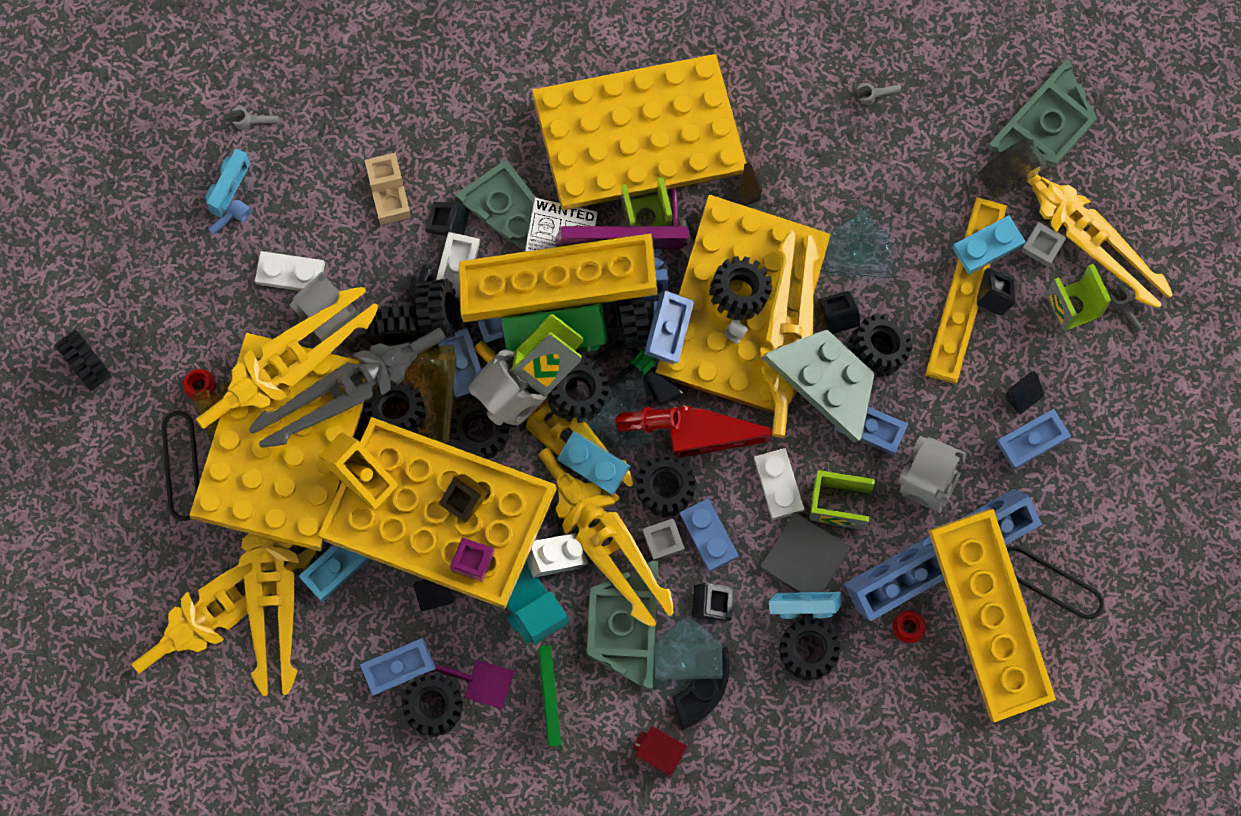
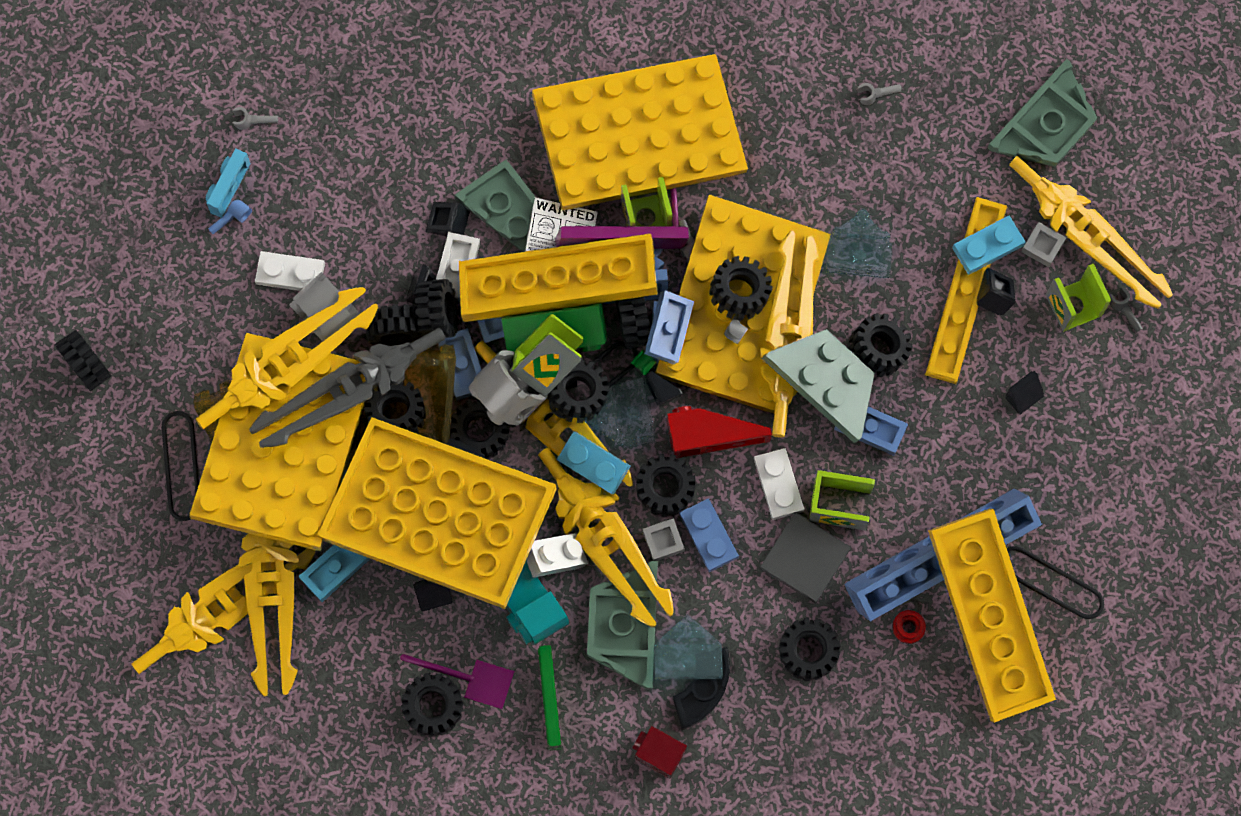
(195, 376): red plate -> none
(358, 469): yellow slope -> none
(387, 188): tan slope -> none
(398, 666): medium blue plate -> none
(463, 497): dark brown slope -> none
(472, 559): magenta tile -> none
(648, 420): red axle -> none
(712, 602): black slope -> none
(750, 187): dark brown slope -> none
(816, 603): medium azure plate -> none
(840, 312): black slope -> none
(932, 473): light grey brick -> none
(1012, 168): clear smoke slope -> none
(1033, 439): medium blue plate -> none

